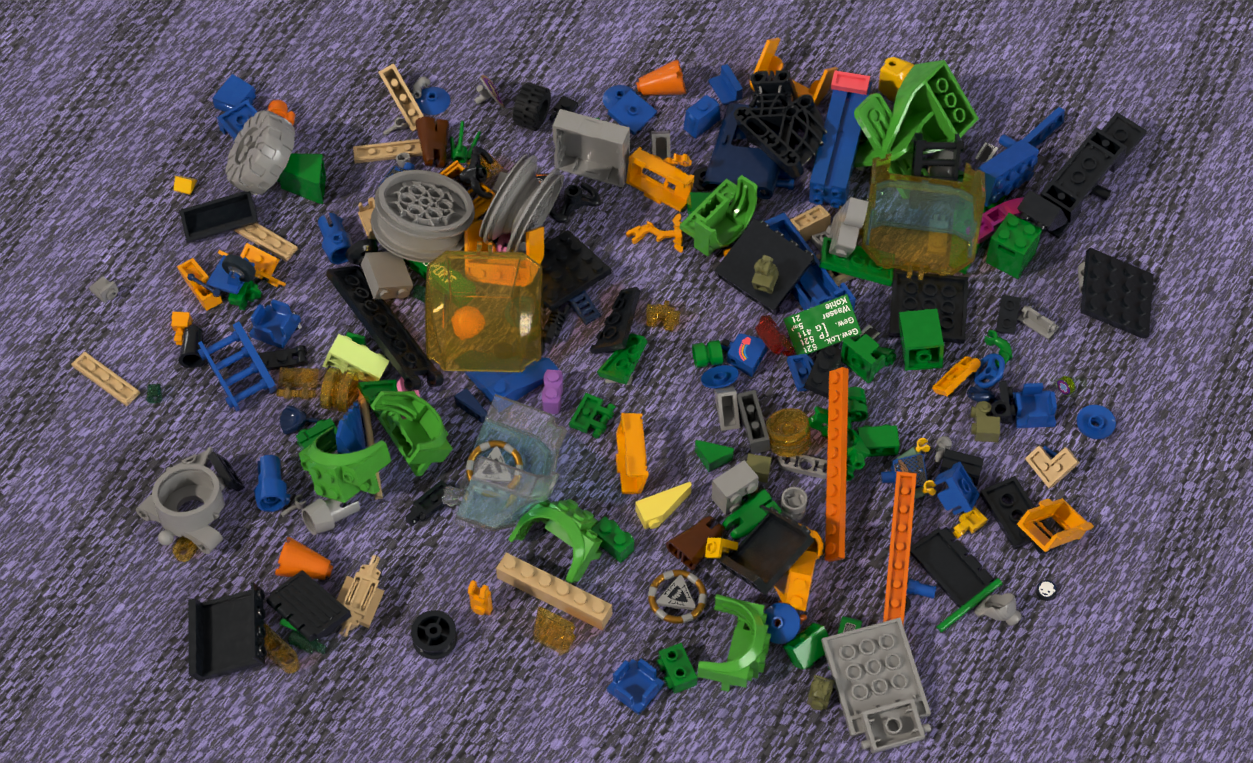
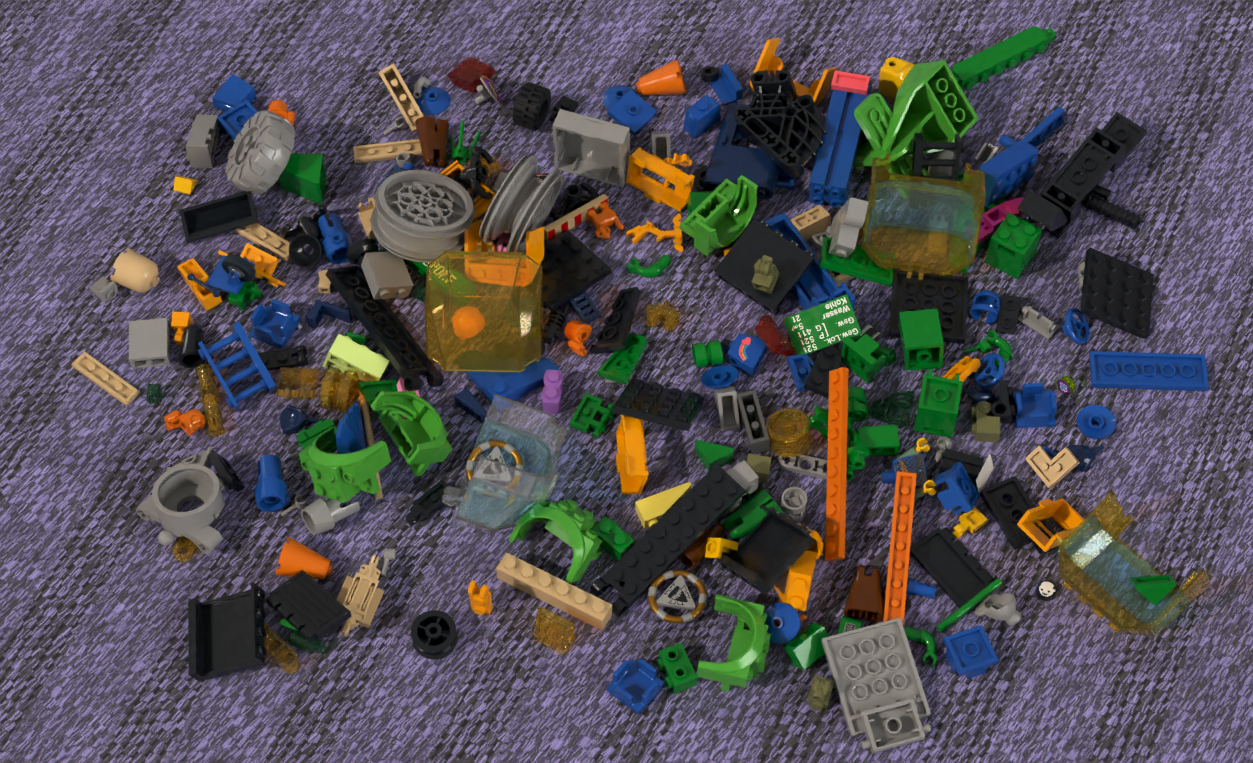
(135, 271): none -> tan cylinder
(149, 343): none -> light grey brick
(188, 421): none -> orange piece
(203, 141): none -> light grey wedge
(211, 409): none -> clear yellow piece
(297, 253): none -> black piece
(305, 225): none -> black piece
(319, 308): none -> dark blue bracket
(325, 285): none -> tan piece
(389, 554): none -> light grey hand
(468, 74): none -> clear red slope
(573, 218): none -> tan tile
(577, 334): none -> orange piece
(602, 221): none -> orange animal
(649, 272): none -> green piece
(659, 404): none -> black plate
(670, 538): none -> black hinge
(710, 74): none -> black tile
(865, 596): none -> reddish brown piece
(891, 406): none -> clear green brick
(924, 638): none -> green piece
(938, 405): none -> green container
(970, 652): none -> blue panel
(983, 345): none -> green hand
(984, 473): none -> white sticker
(986, 301): none -> blue helmet
(1002, 56): none -> green hinge
(1072, 327): none -> blue piece
(1084, 455): none -> dark blue piece
(1100, 571): none -> windscreen
(1112, 210): none -> black piece
(1148, 371): none -> blue plate
(1154, 587): none -> green slope

